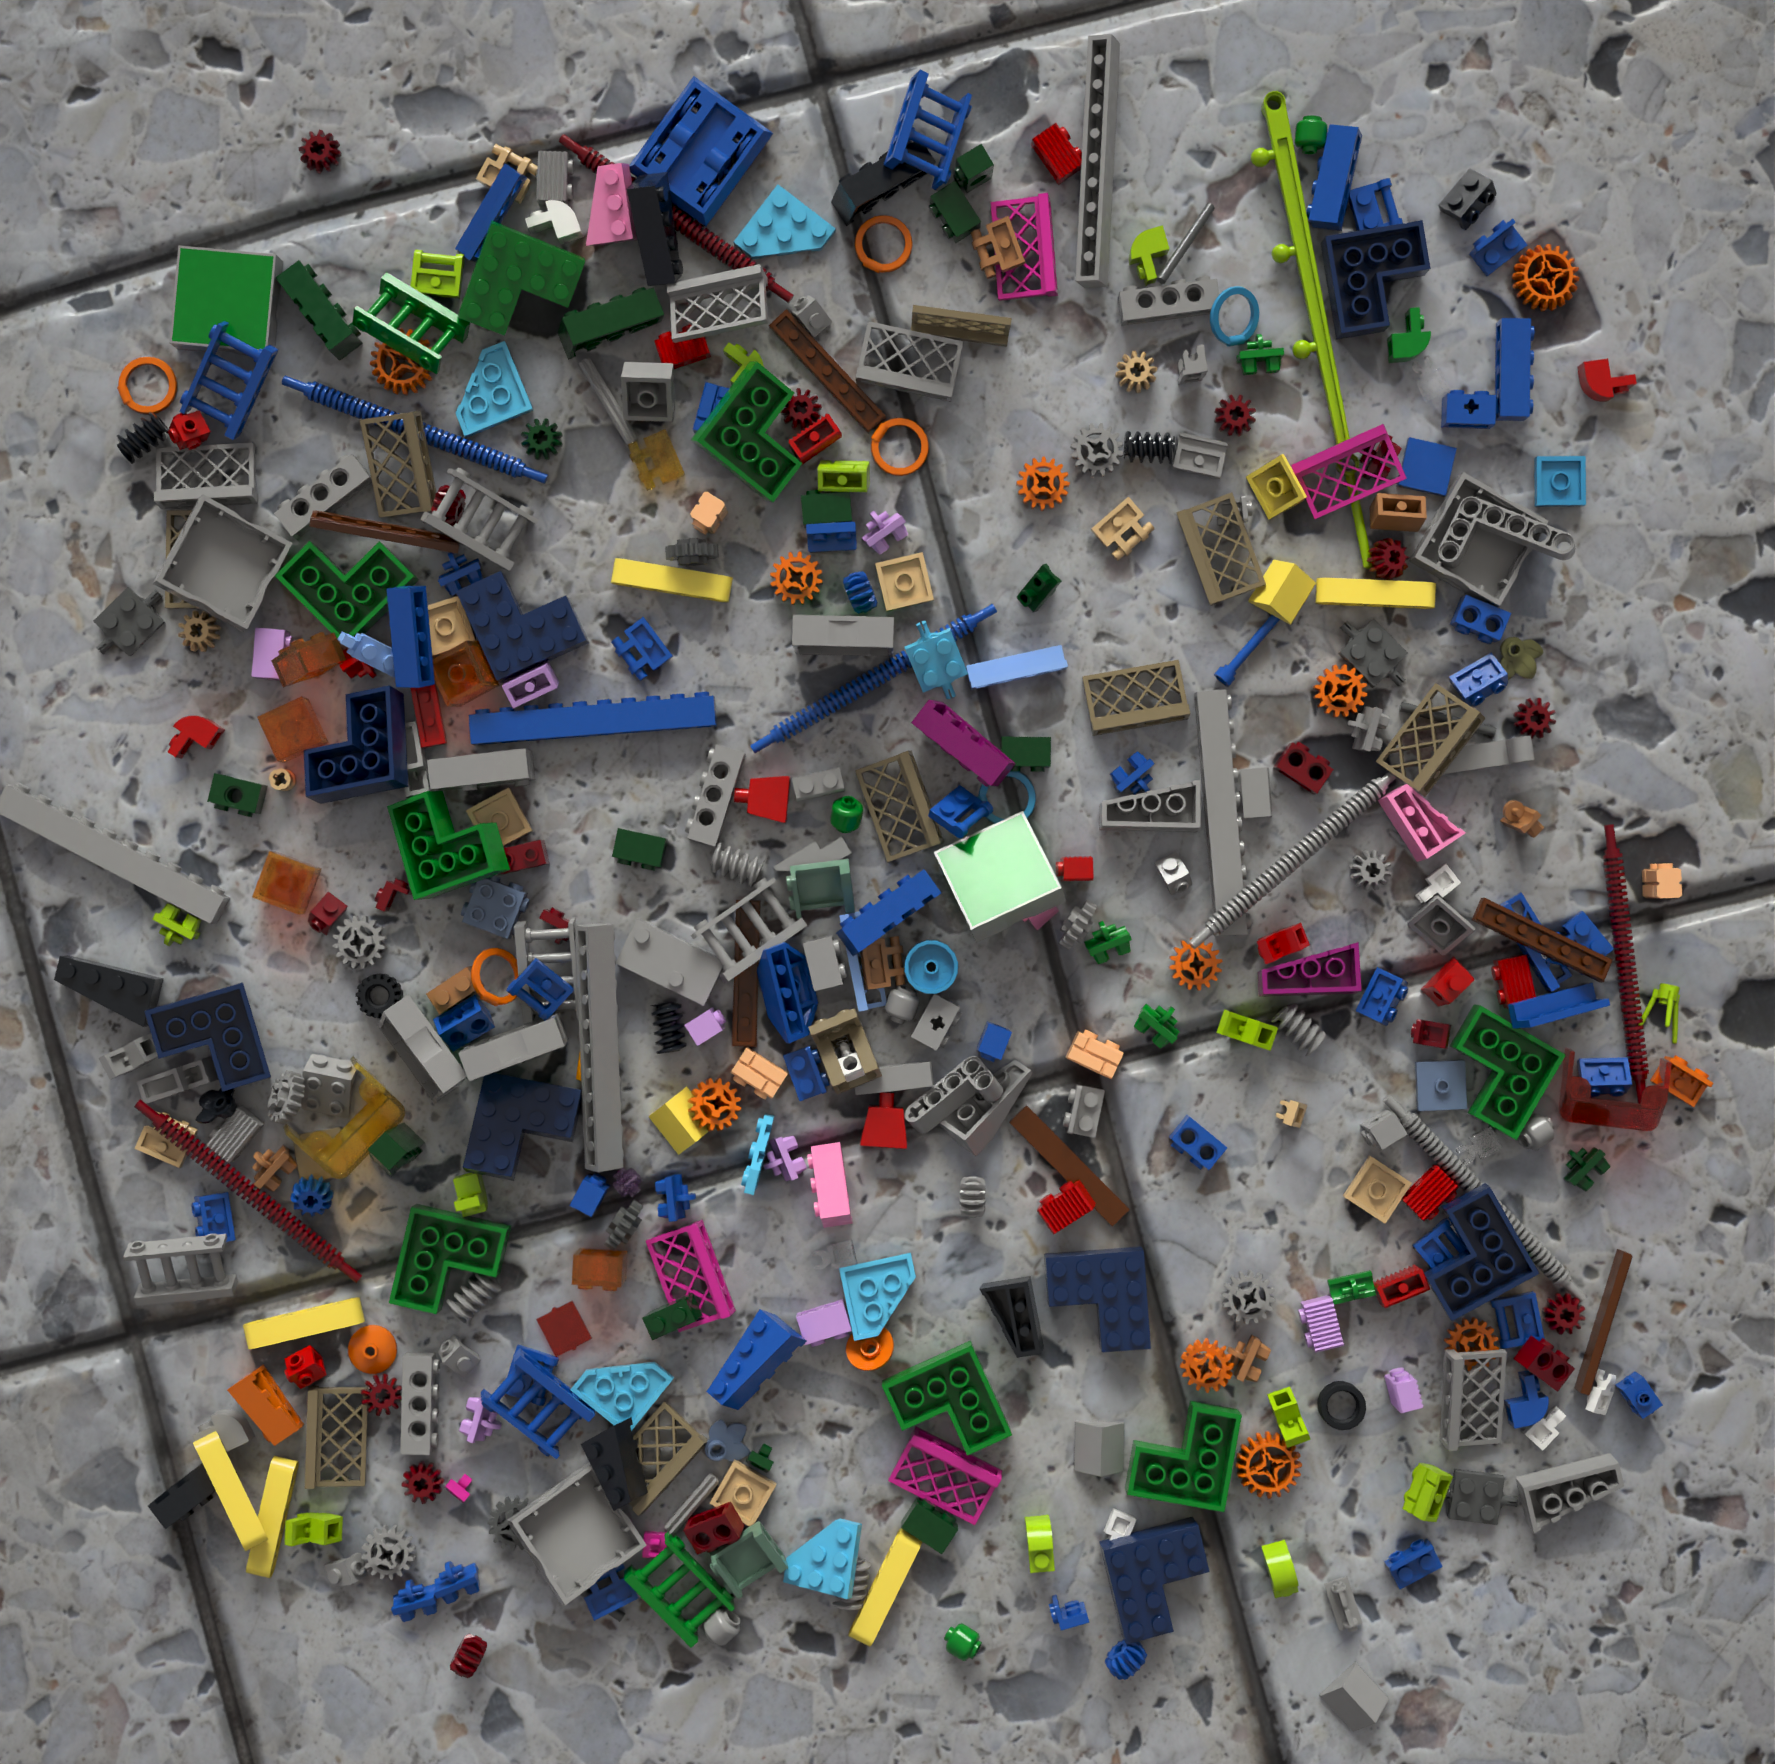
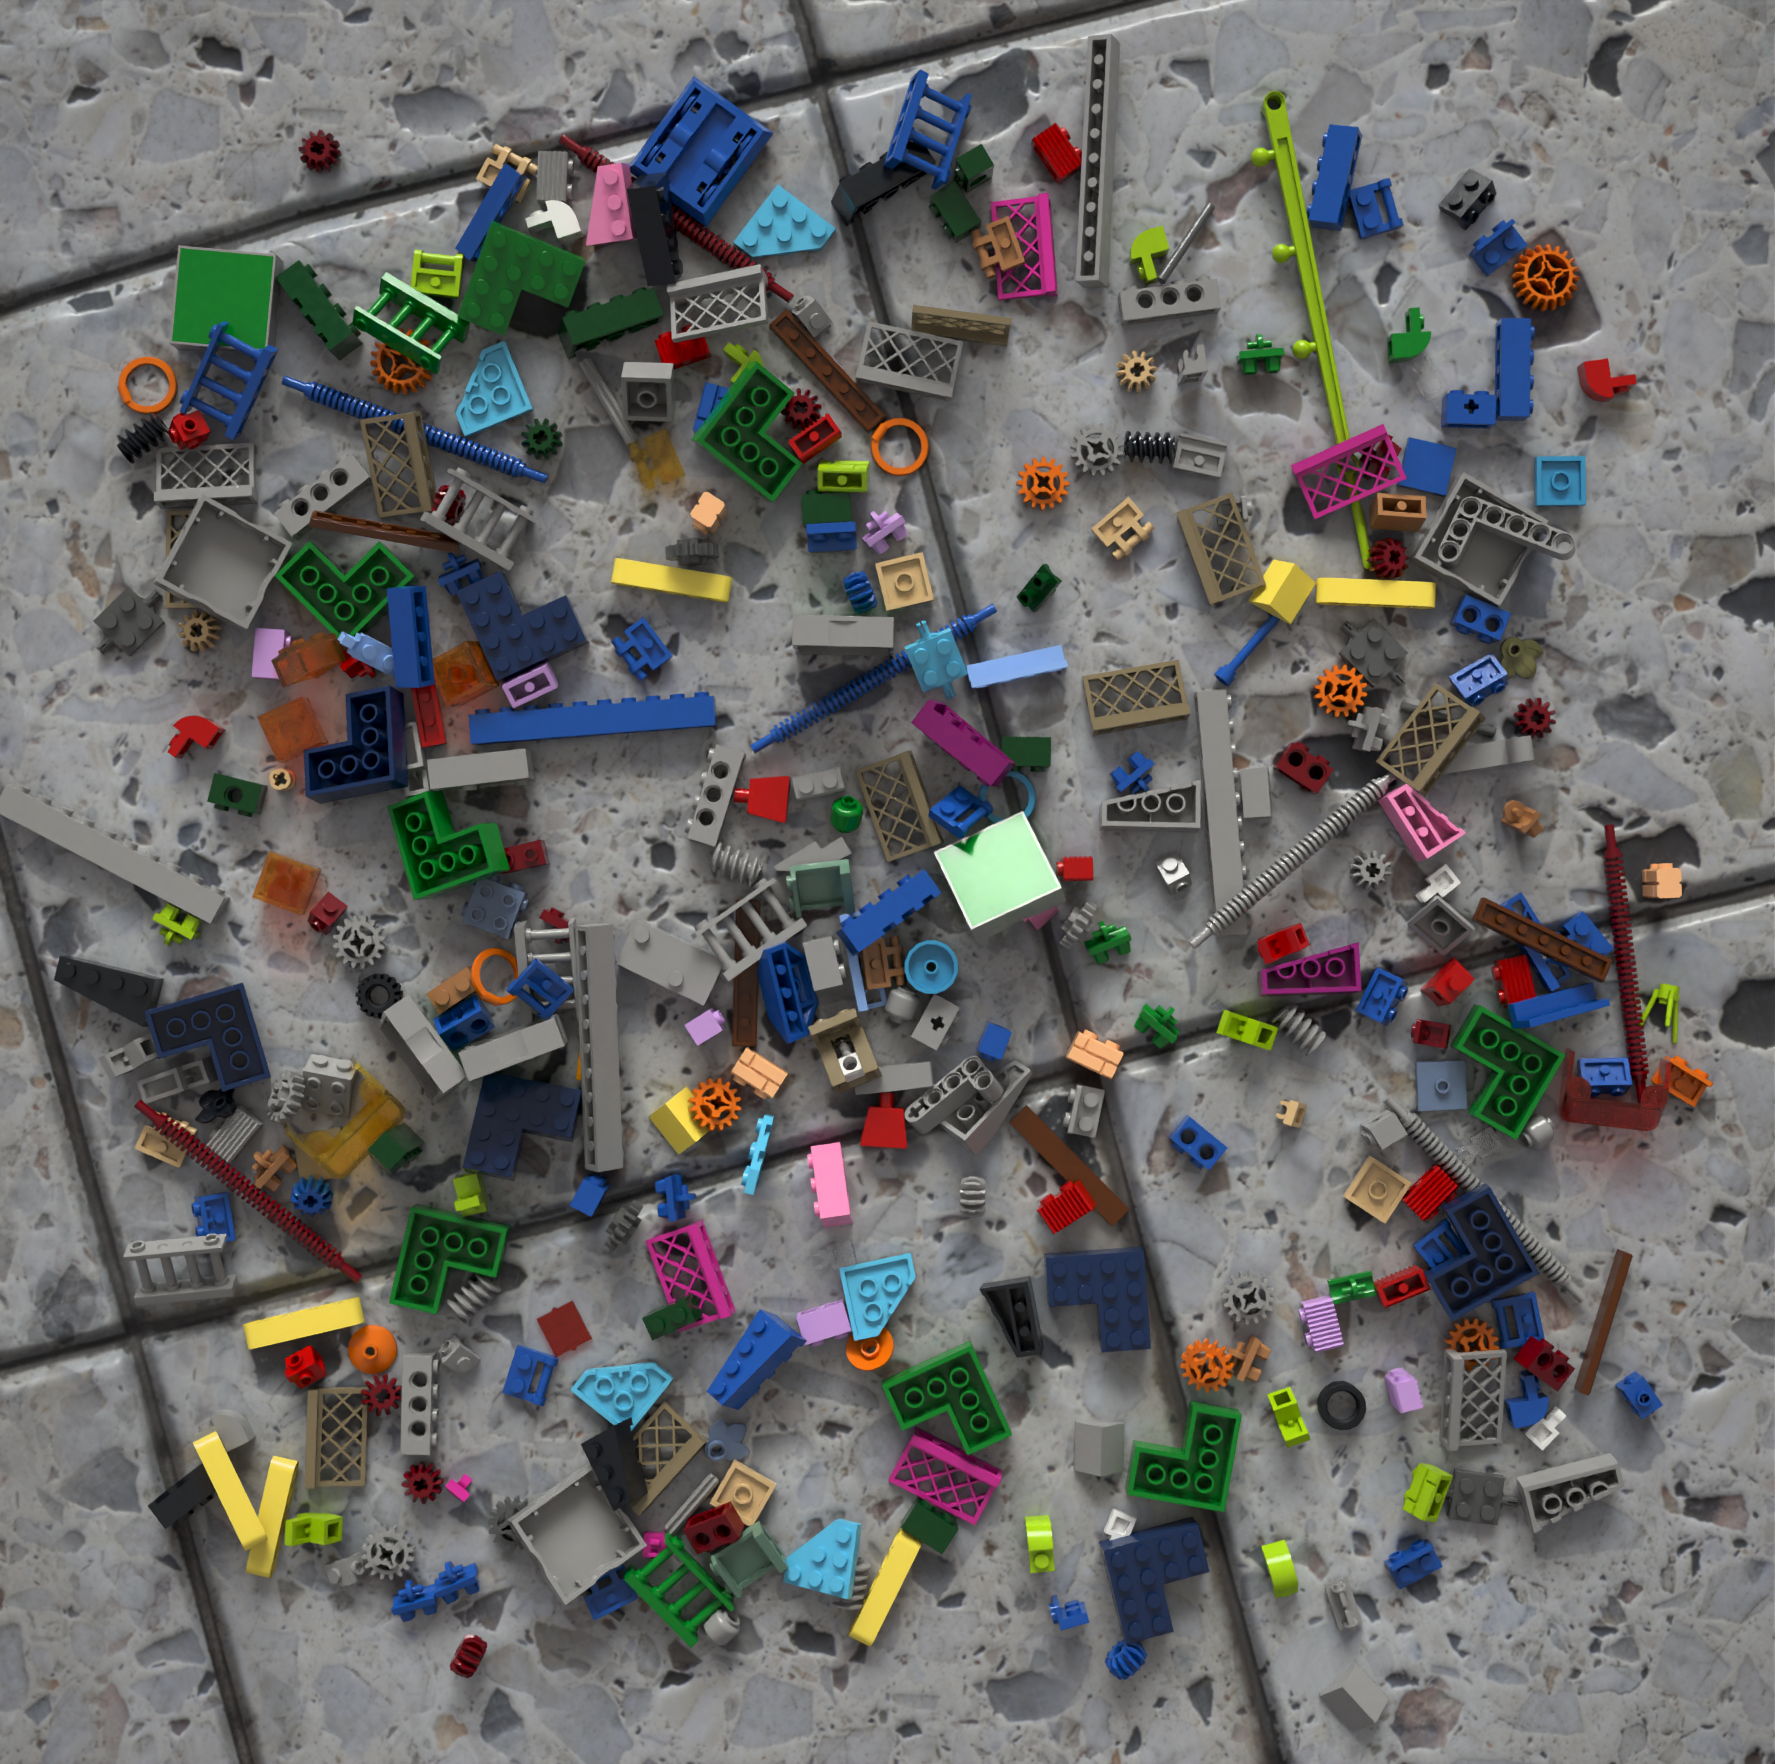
(266, 1405): orange wedge -> none
(386, 895): dark red bracket -> none
(448, 625): tan plate -> none
(482, 1422): lavender hips -> none
(504, 811): tan plate -> none
(542, 1379): blue fence -> none
(599, 1268): clear orange brick -> none
(627, 1182): clear purple gear -> none
(639, 848): dark green brick -> none
(669, 1027): black piece -> none
(760, 1459): dark green tile -> none
(788, 1167): lavender hips -> none
(805, 571): orange gear -> none
(806, 1073): blue bracket -> none
(872, 264): orange piece -> none
(962, 1642): green head -> none
(1185, 965): orange gear -> none
(1243, 412): dark red gear -> none
(1254, 318): dark azure piece -> none
(1259, 1468): orange gear -> none
(1276, 487): light yellow slope -> none
(1310, 134): green head -> none
(1360, 264): dark blue brick -> none
(1571, 1319): dark red gear -> none
(1585, 1162): dark green hips -> none
(1600, 1396): white plate -> none

